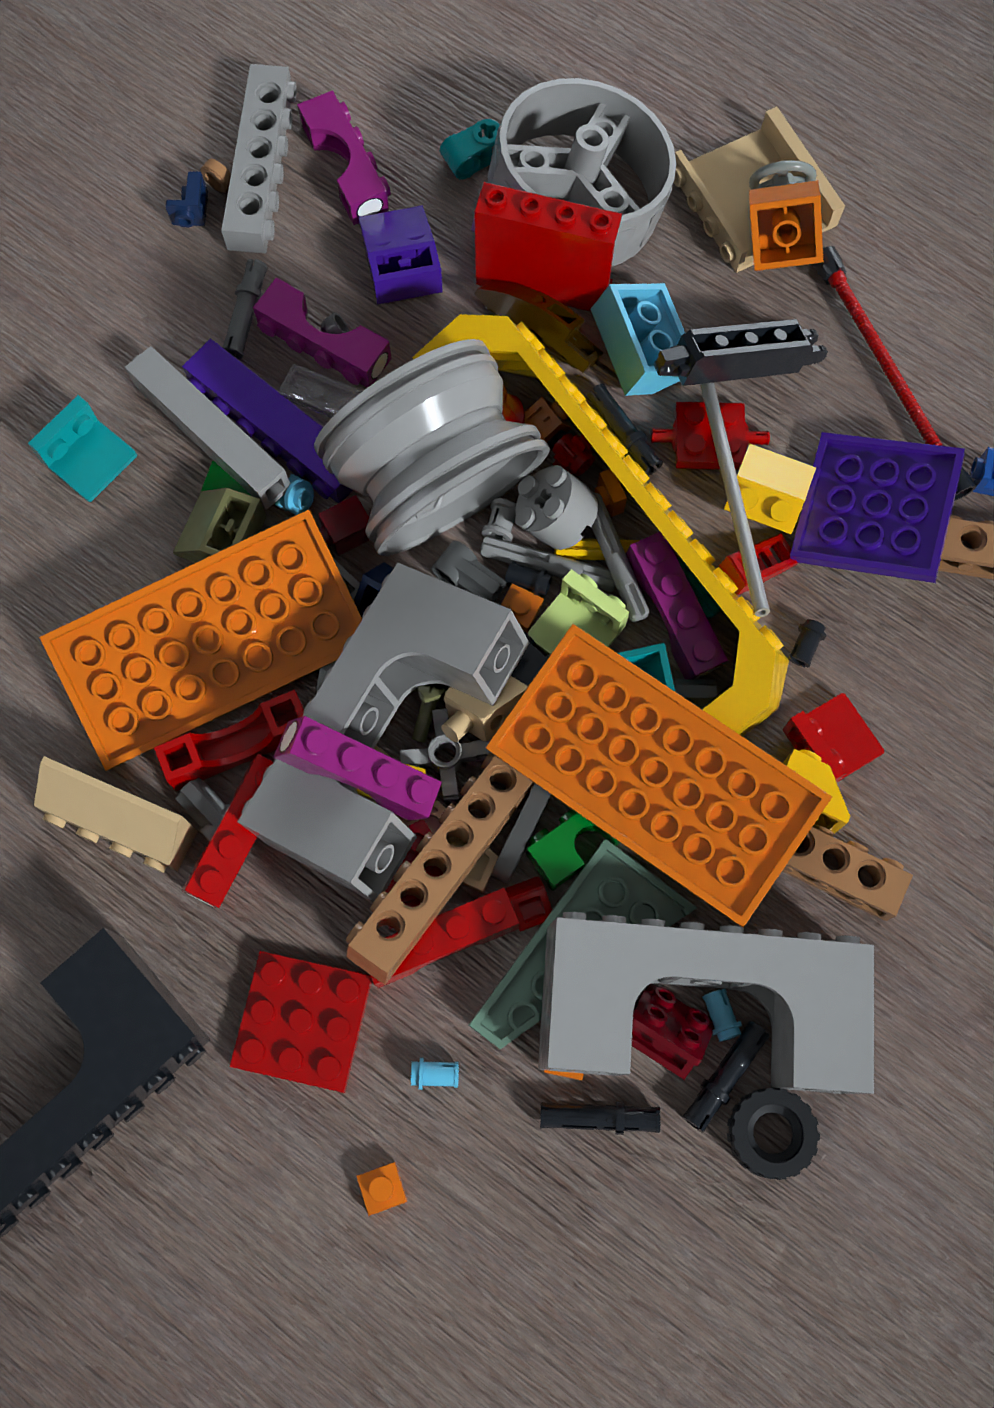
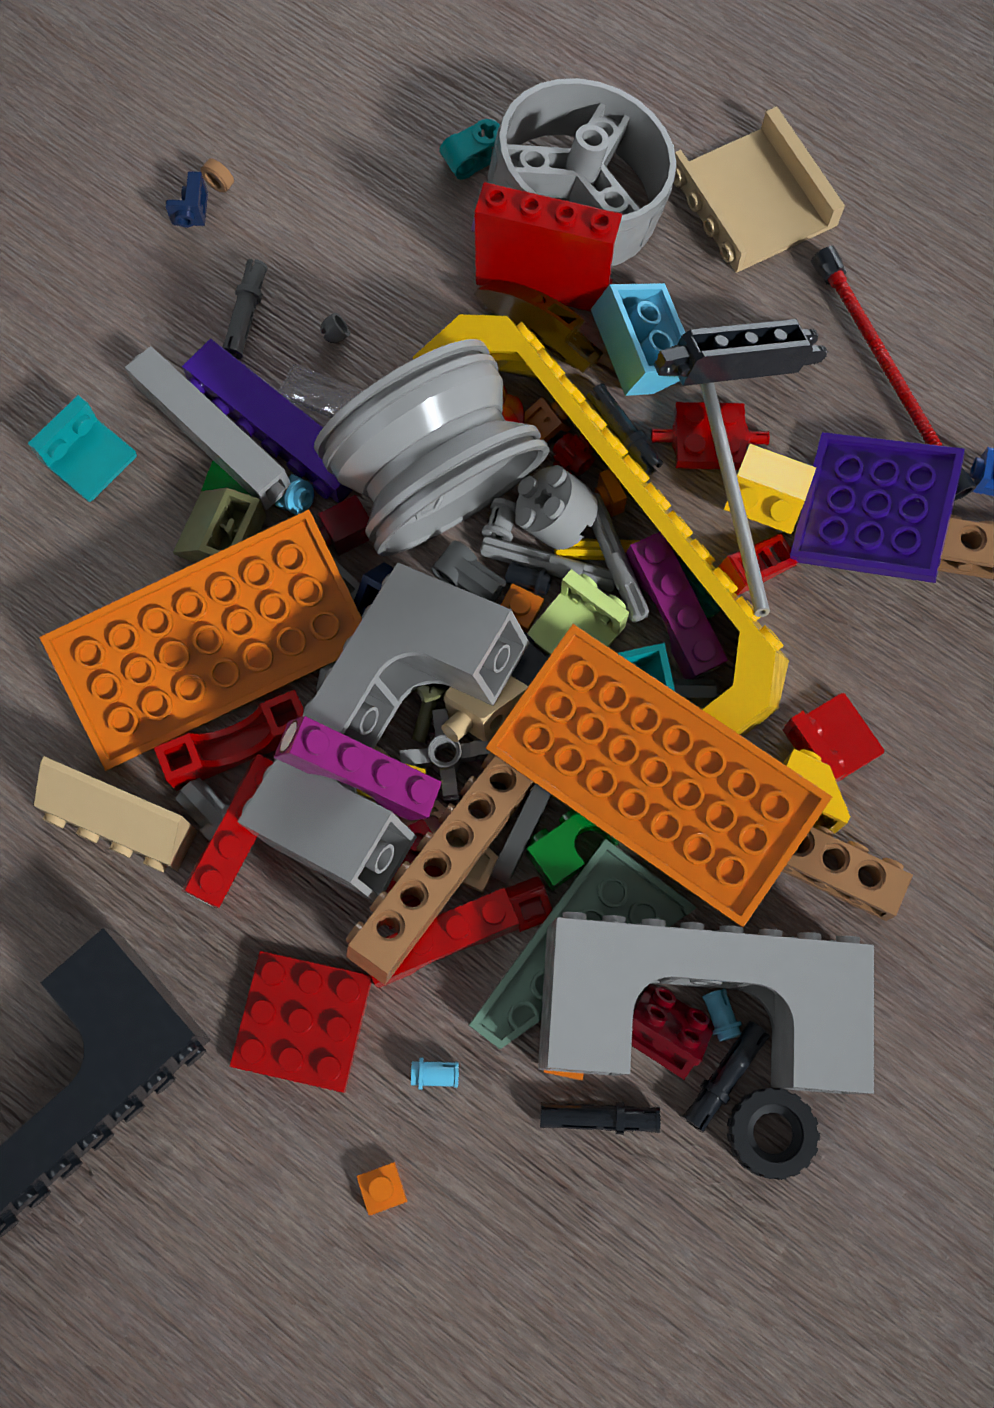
(258, 159): light grey brick -> none
(329, 129): magenta arch -> none
(355, 354): magenta arch -> none
(401, 254): dark purple slope -> none
(785, 216): orange piece -> none
(807, 642): black pin -> none

